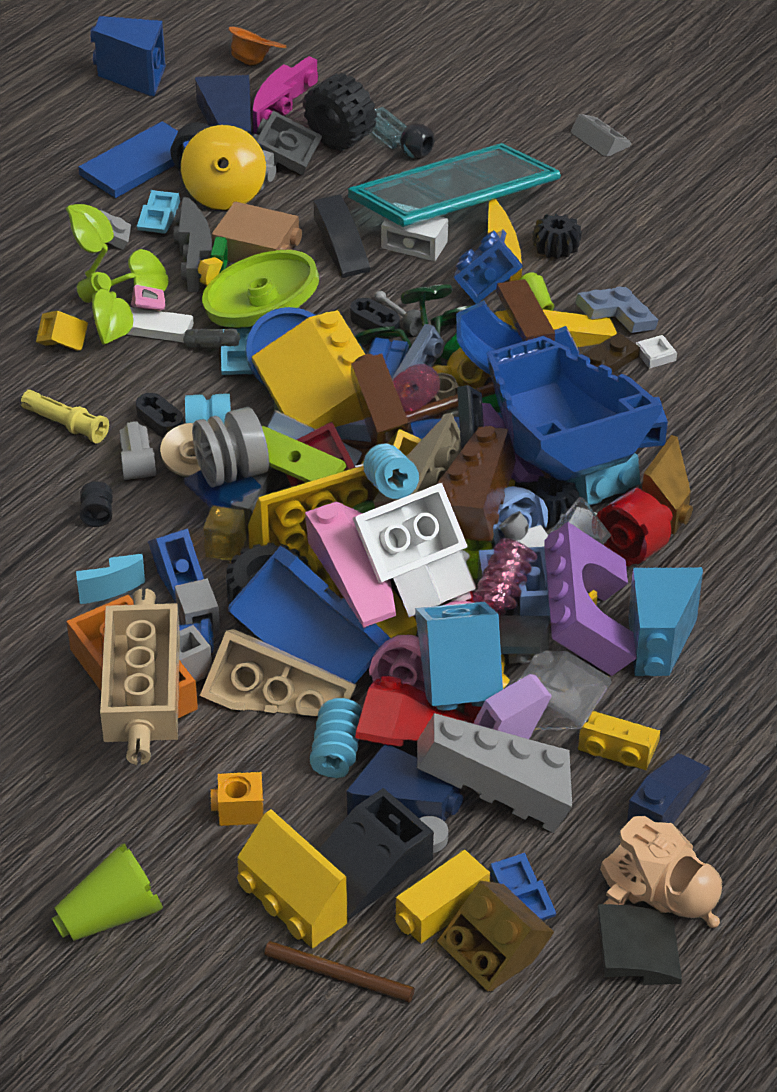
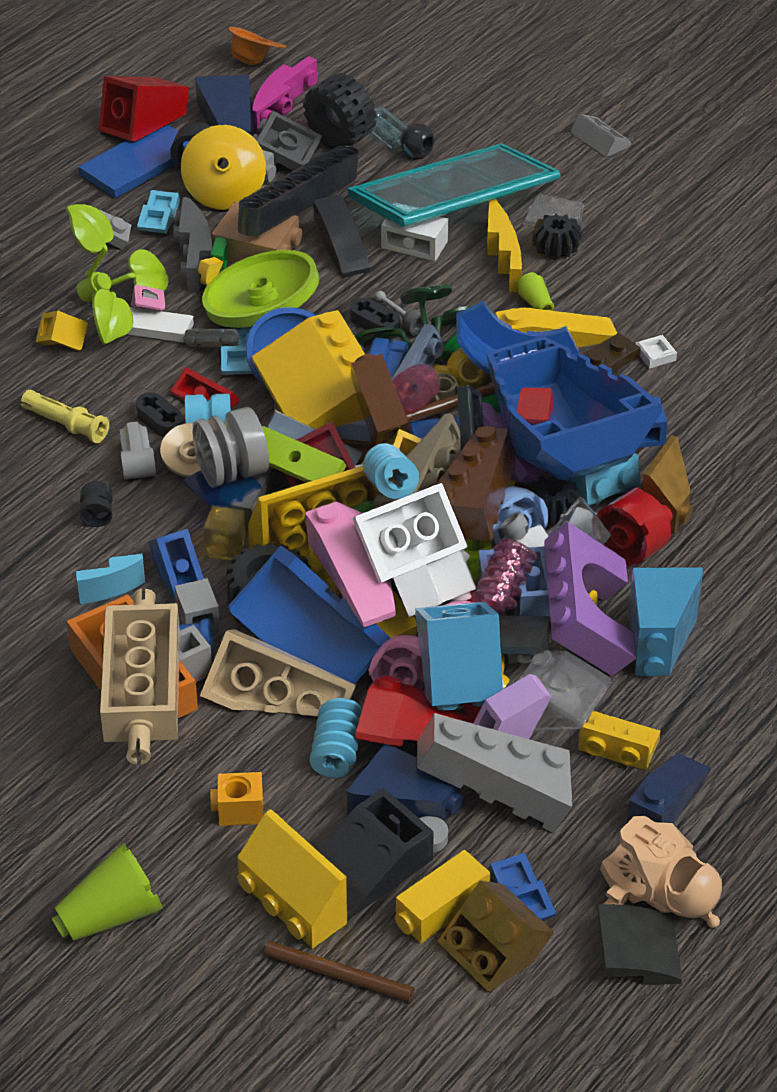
(129, 52): blue slope -> none
(140, 105): none -> red slope
(195, 384): none -> red slope
(297, 190): none -> black beam
(488, 265): blue bracket -> none
(524, 310): reddish brown tile -> none
(535, 404): none -> red slope
(550, 205): none -> clear piece
(617, 303): sand blue plate -> none

